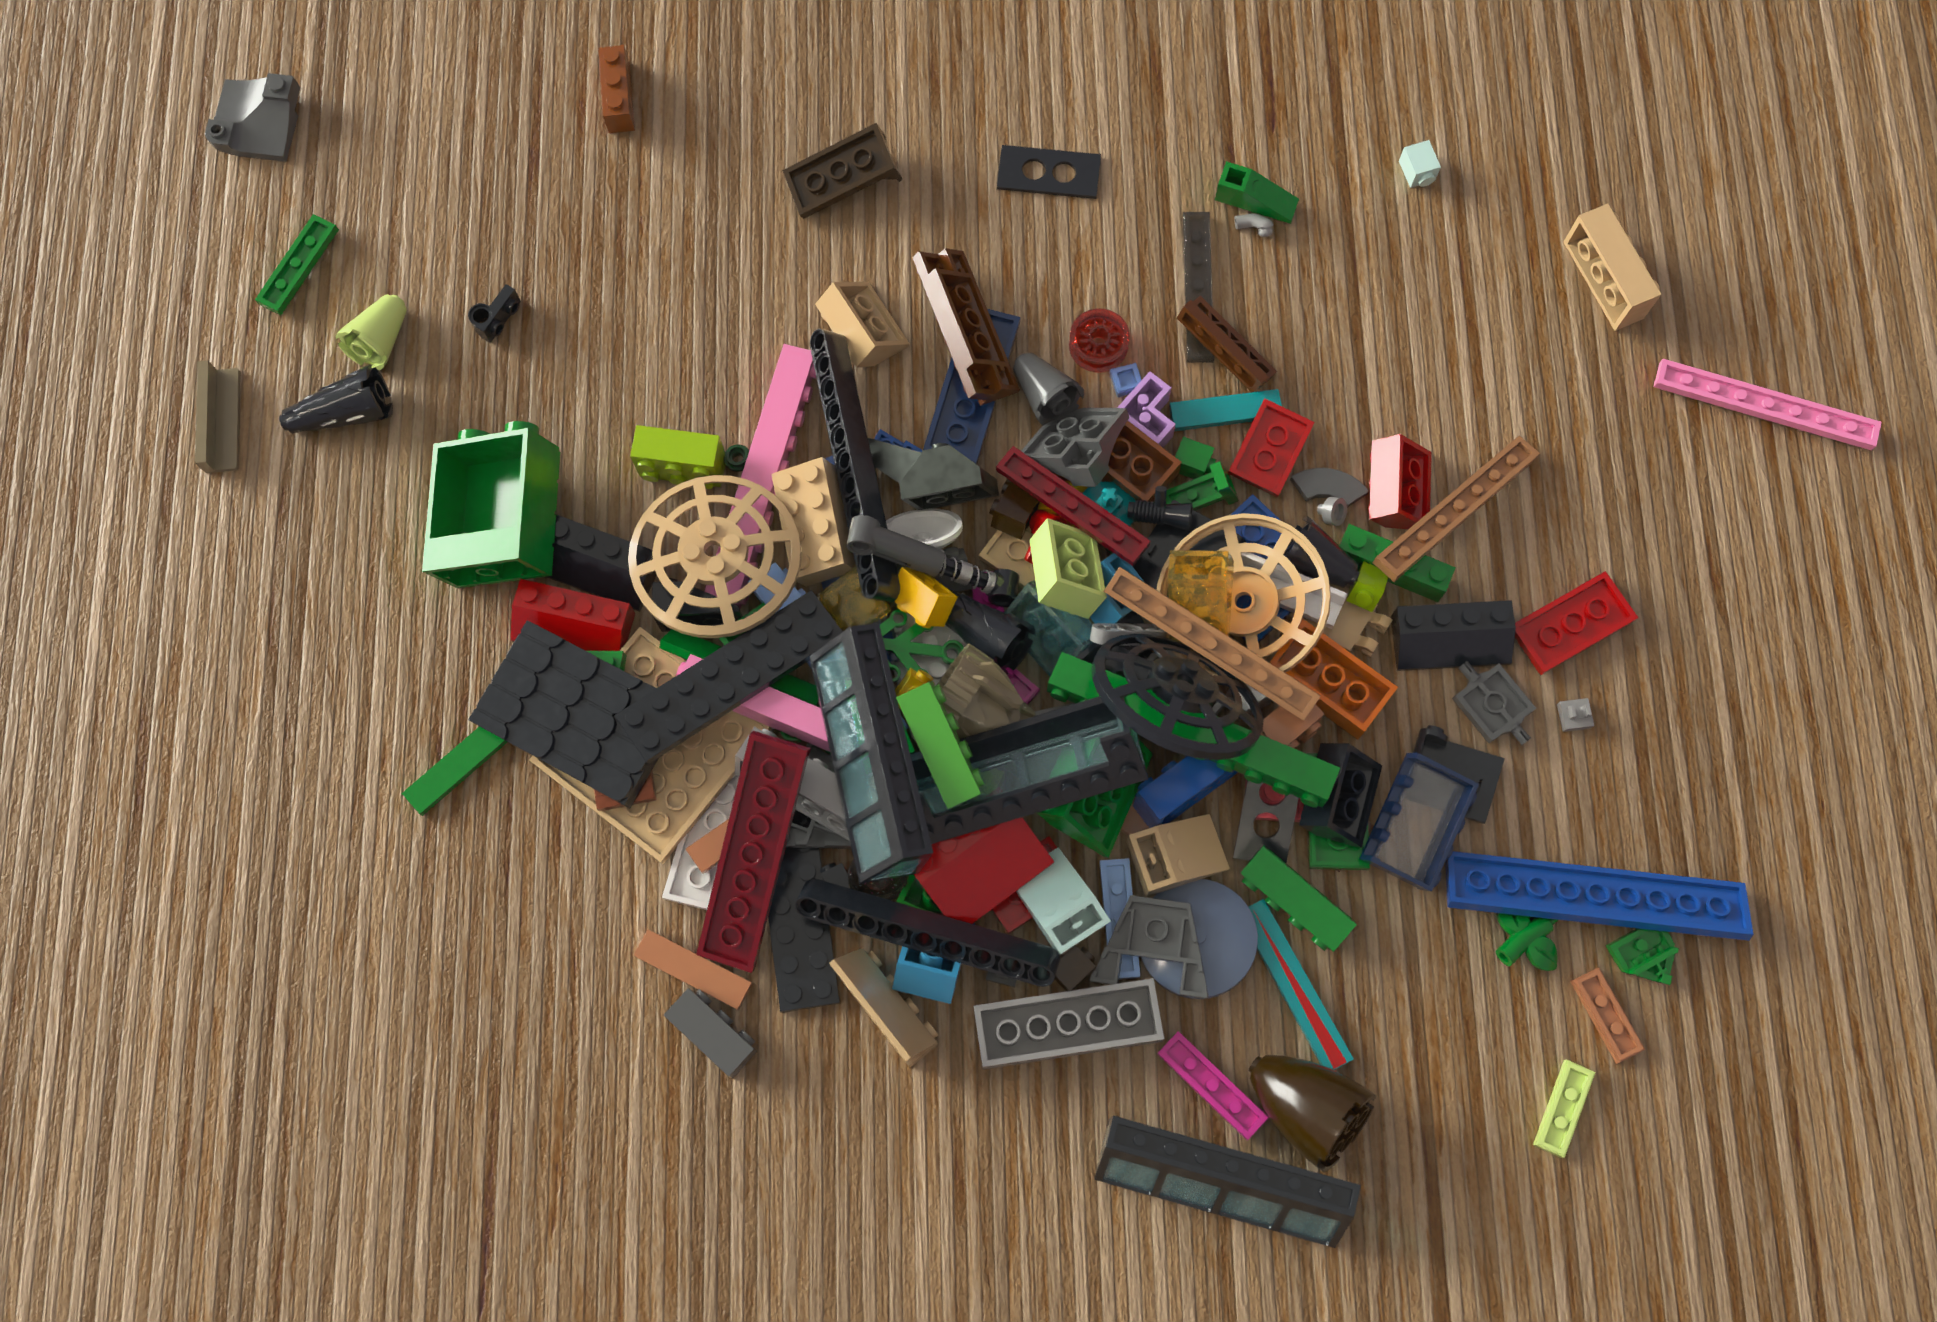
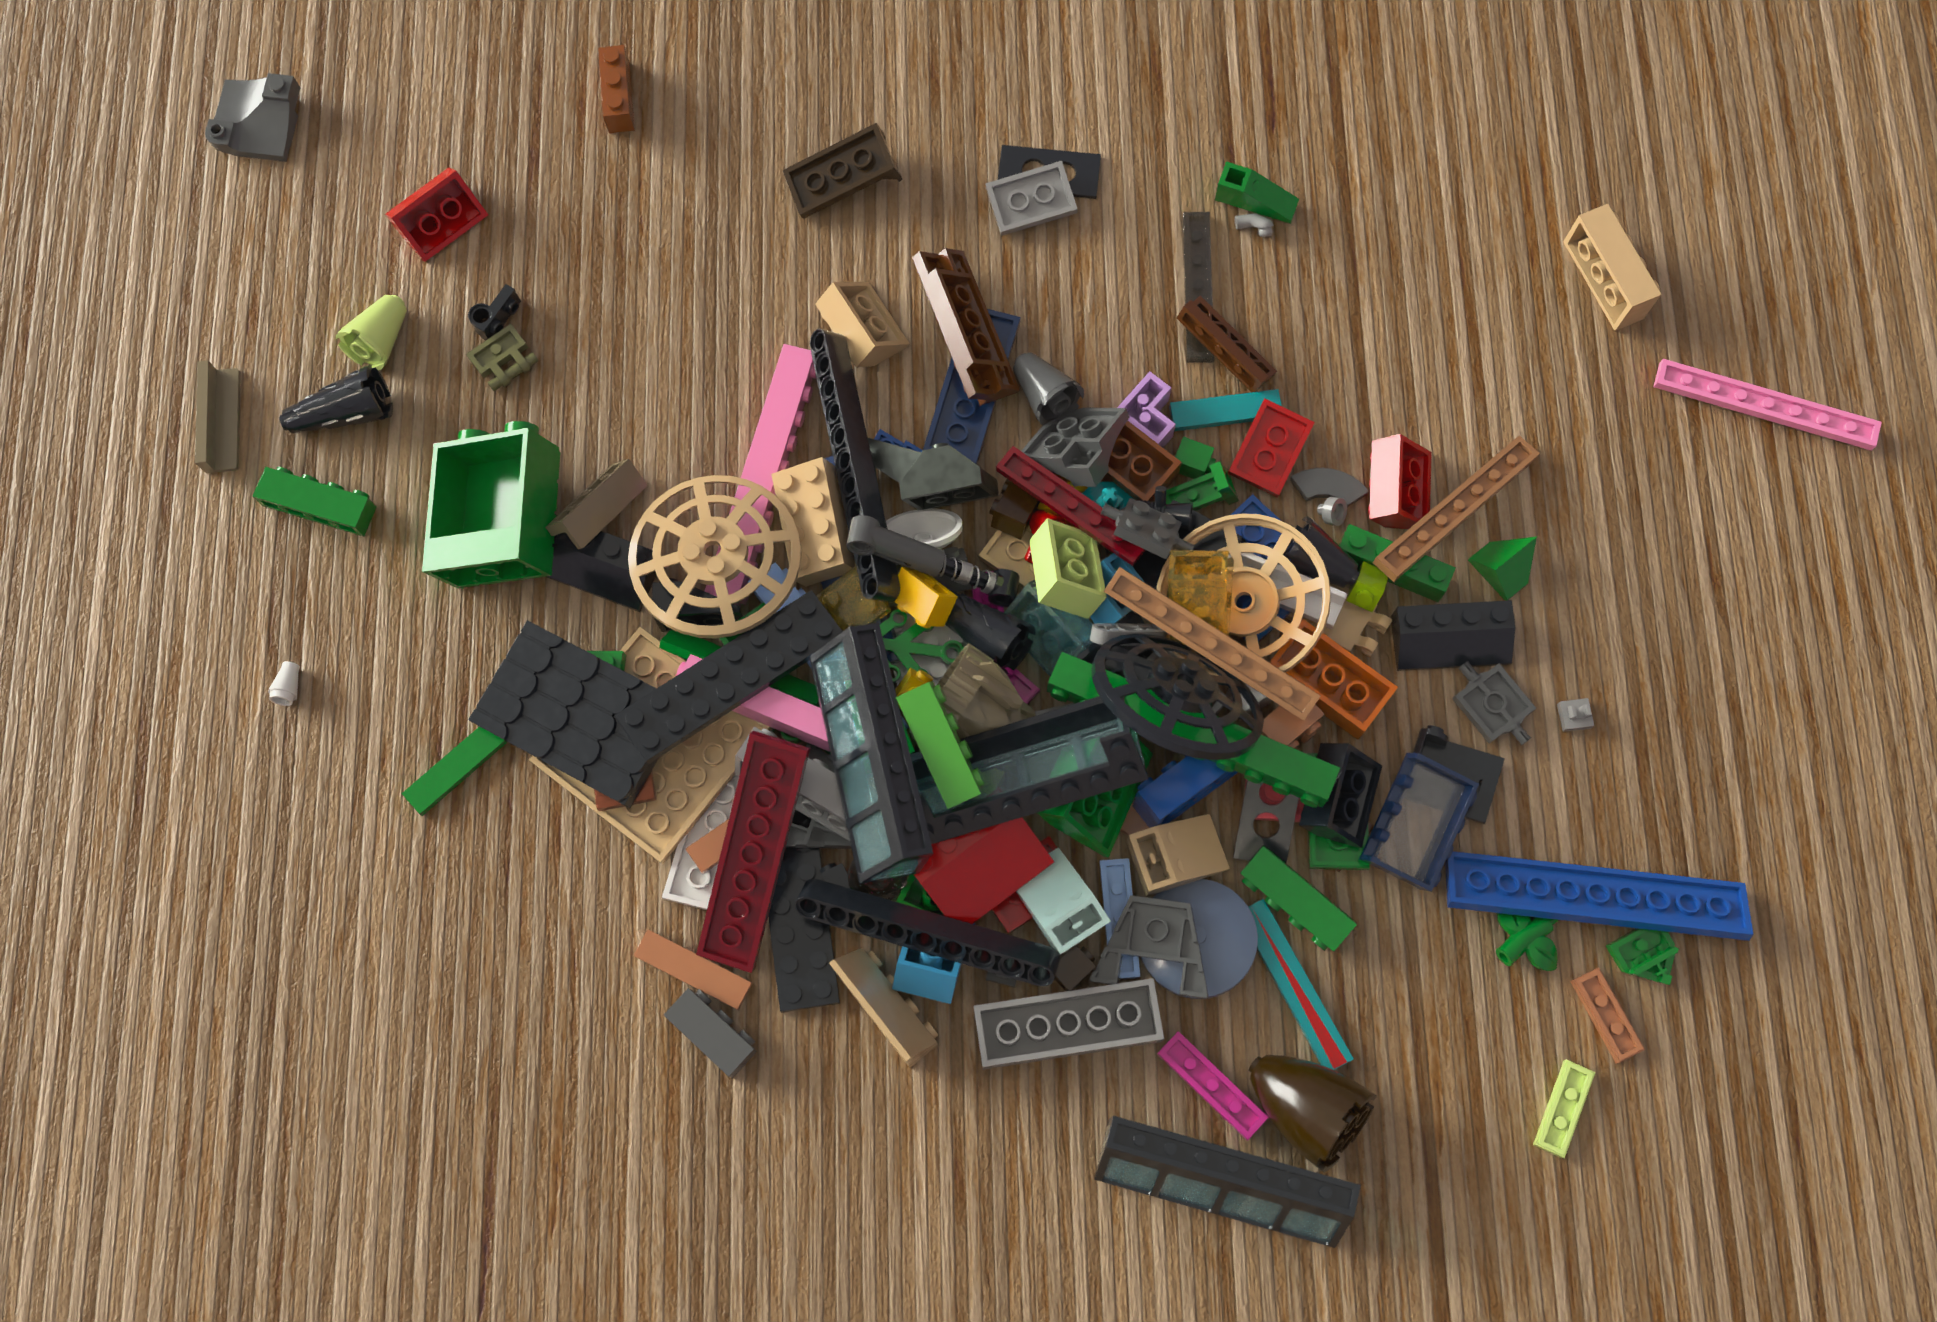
(285, 685): none -> white cone
(296, 264): green plate -> none
(315, 501): none -> green brick
(437, 214): none -> red slope
(498, 351): none -> olive plate
(577, 617): red slope -> none
(598, 503): none -> dark tan panel
(676, 455): lime brick -> none
(731, 453): dark green plate -> none
(1031, 198): none -> light grey plate
(1115, 343): clear red wheel -> none
(1125, 379): medium blue tile -> none
(1147, 528): none -> dark grey plate
(1419, 164): light aqua brick -> none
(1506, 564): none -> green slope
(1573, 623): red plate -> none

